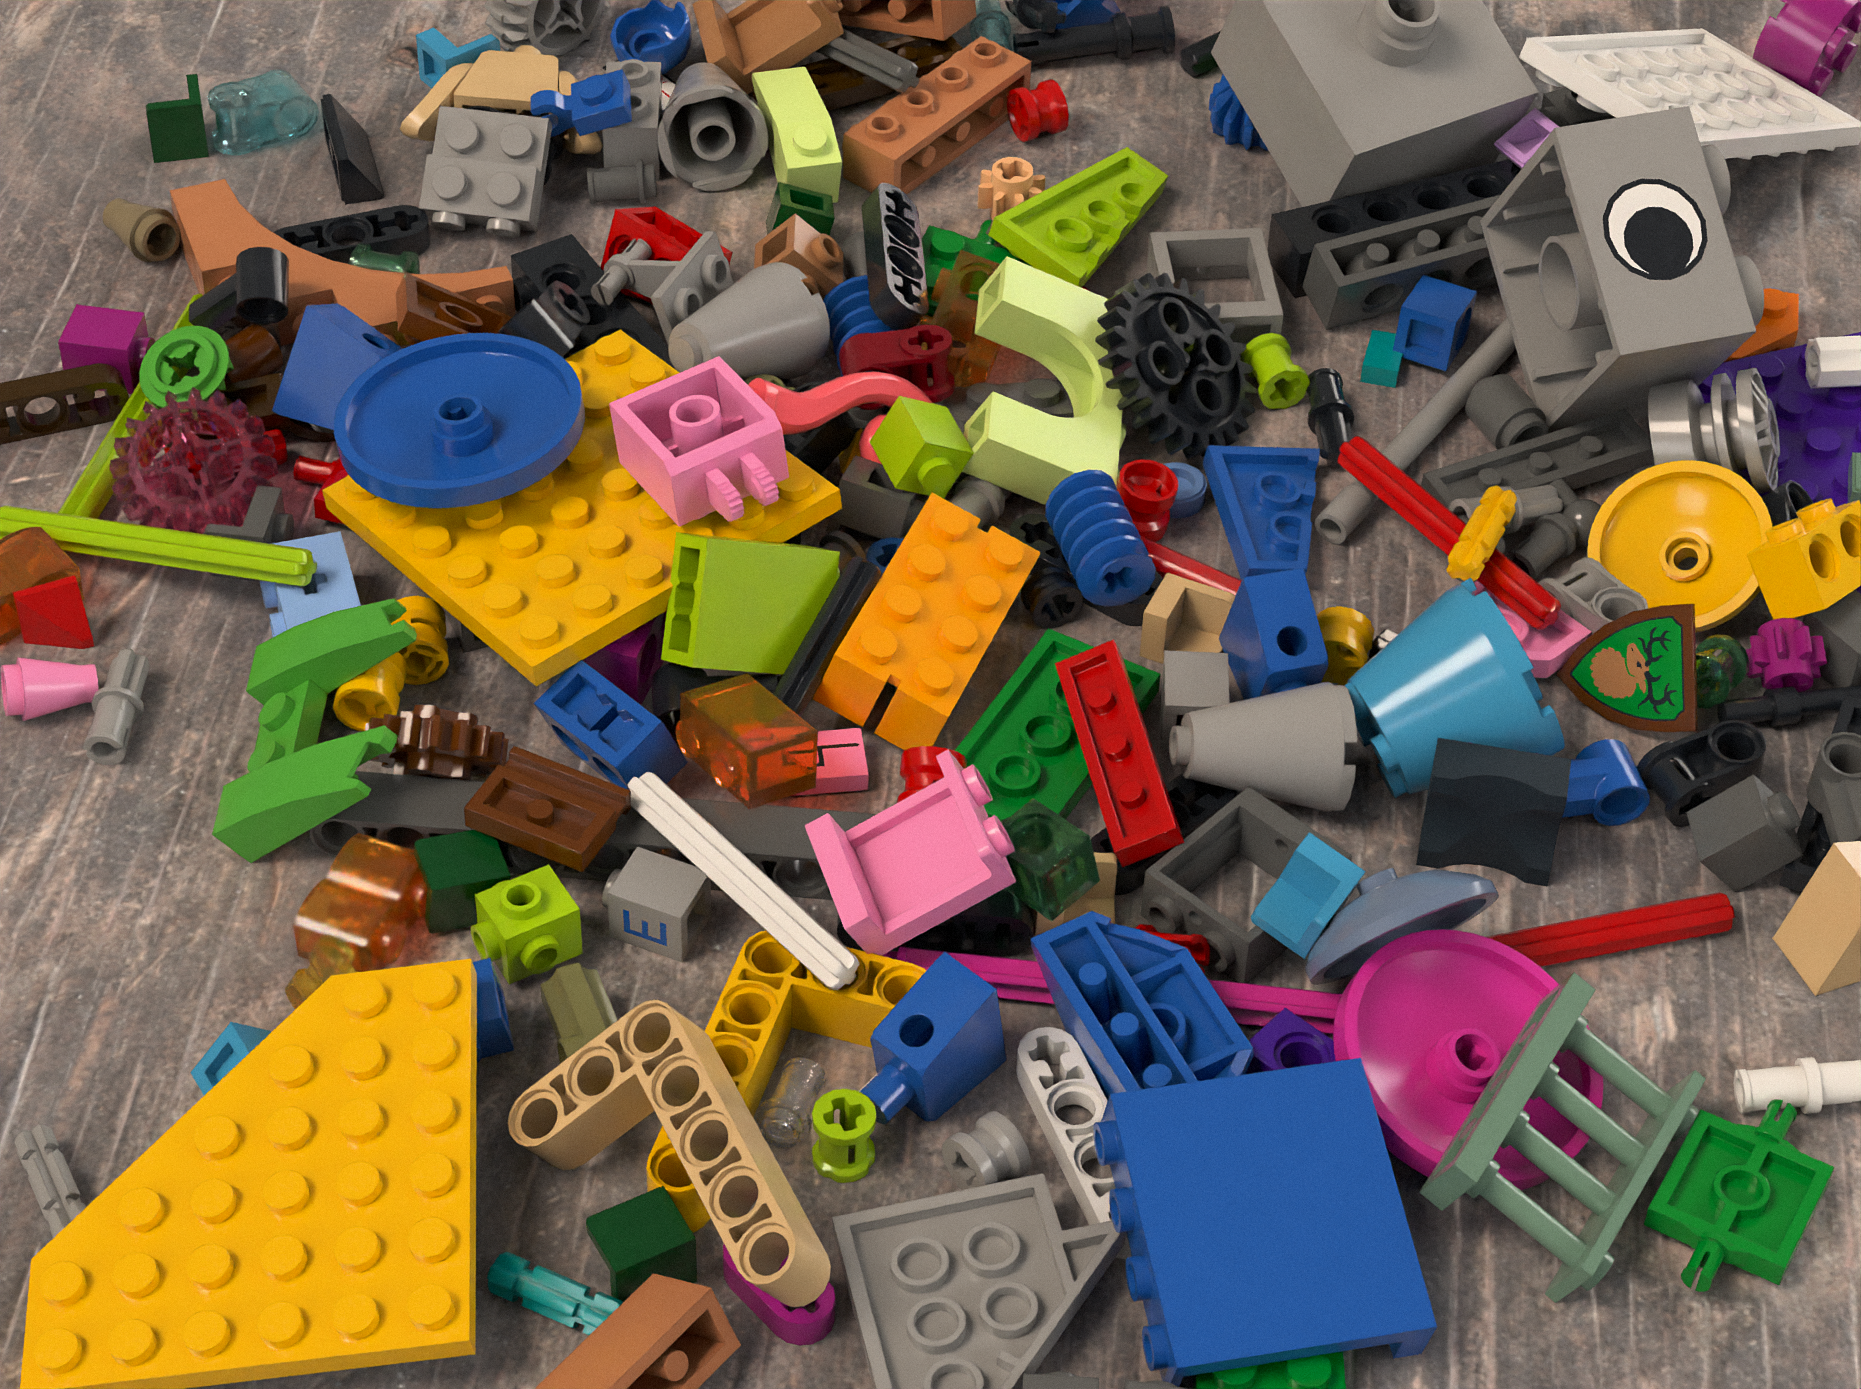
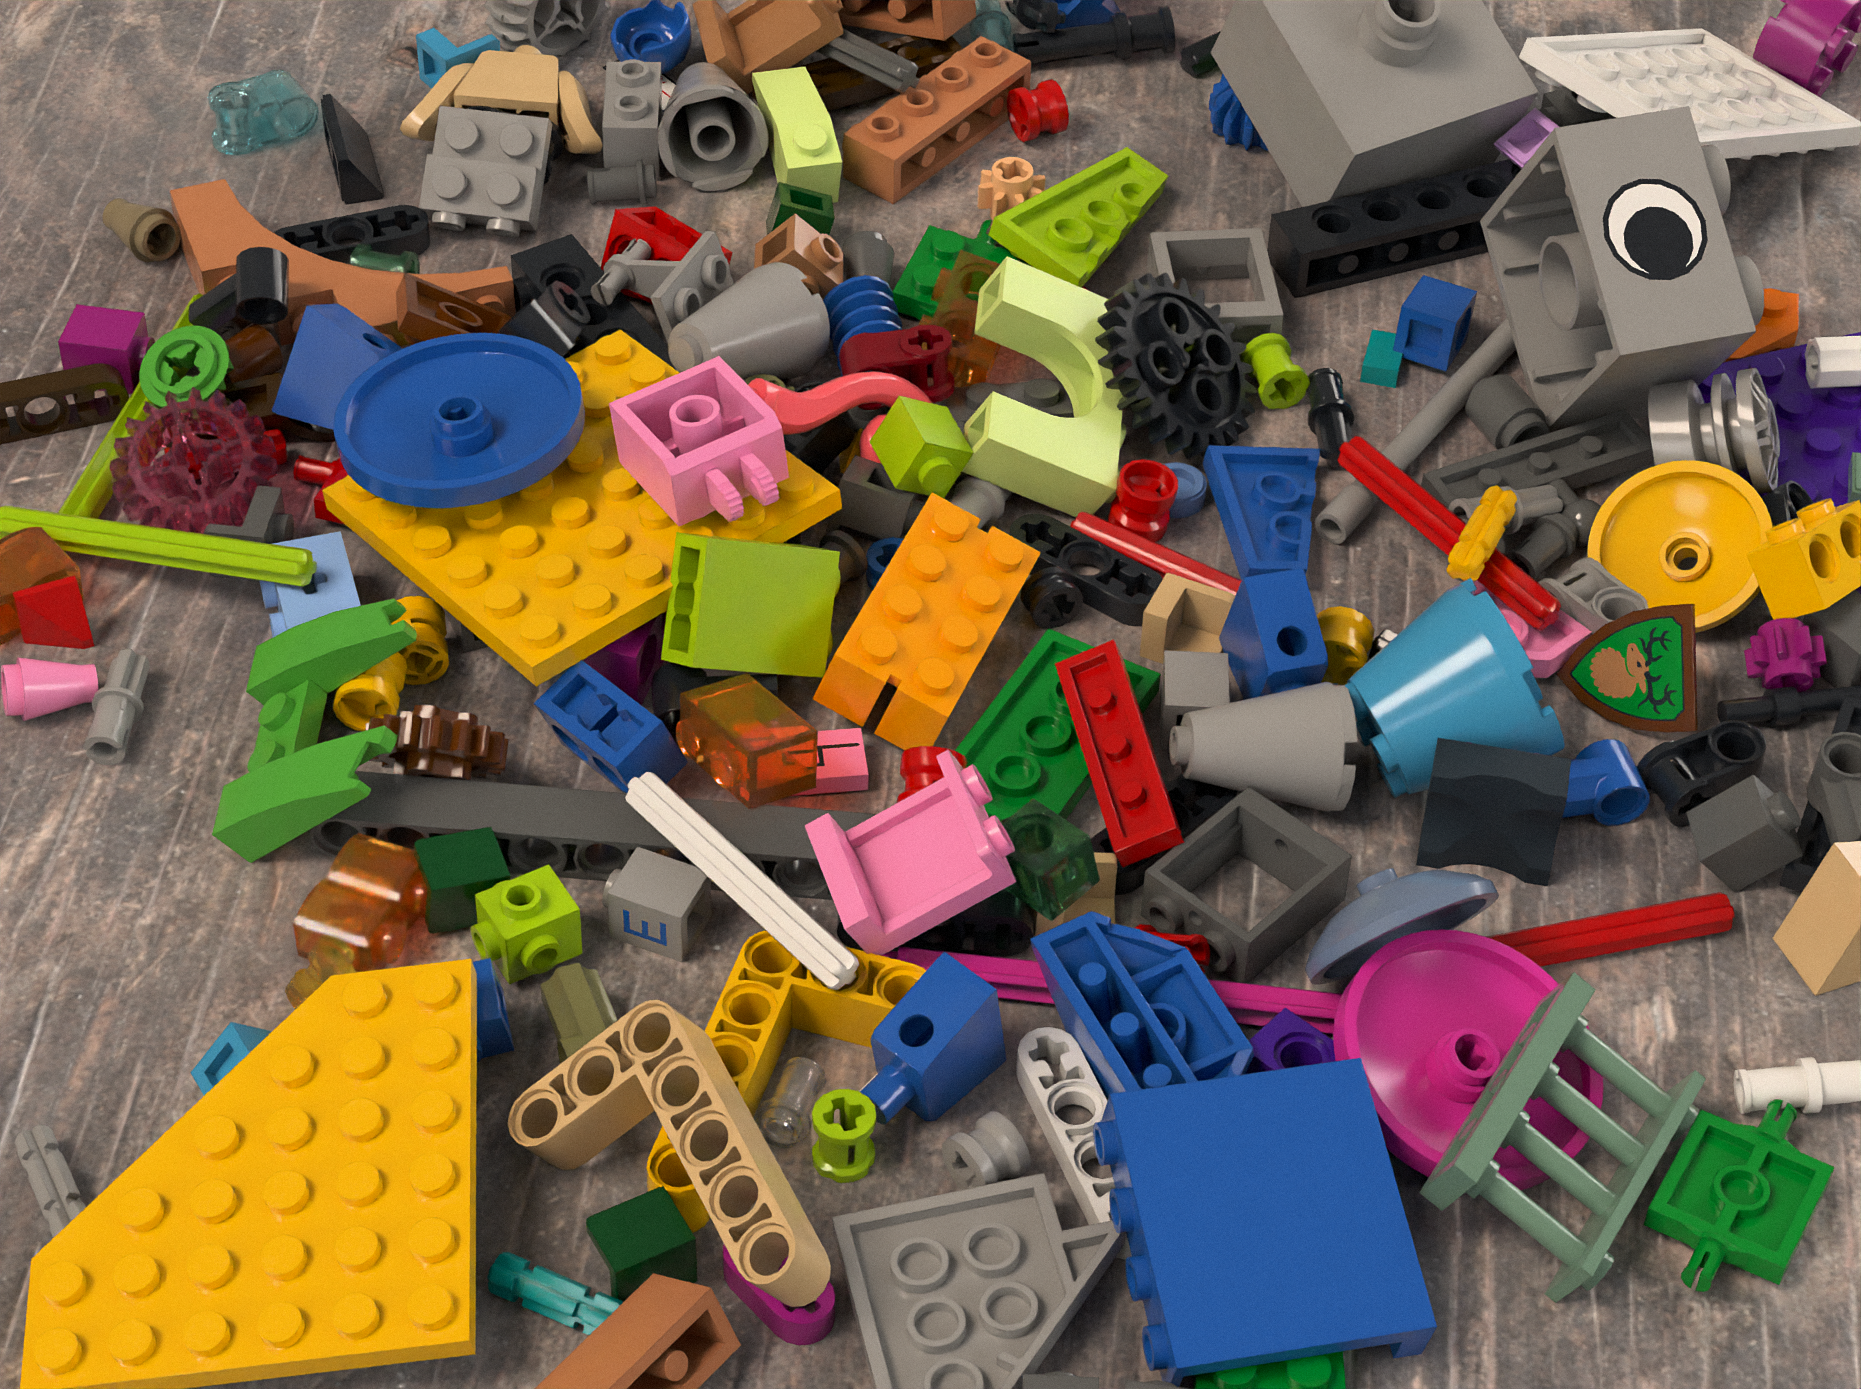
(178, 126): dark green panel -> none
(547, 808): reddish brown plate -> none
(591, 107): blue plate -> none
(827, 633): black axle -> none
(894, 257): black beam -> none
(1099, 539): blue piece -> none
(1307, 895): dark azure panel -> none
(1380, 266): dark grey brick -> none
(1719, 672): clear green bush -> none

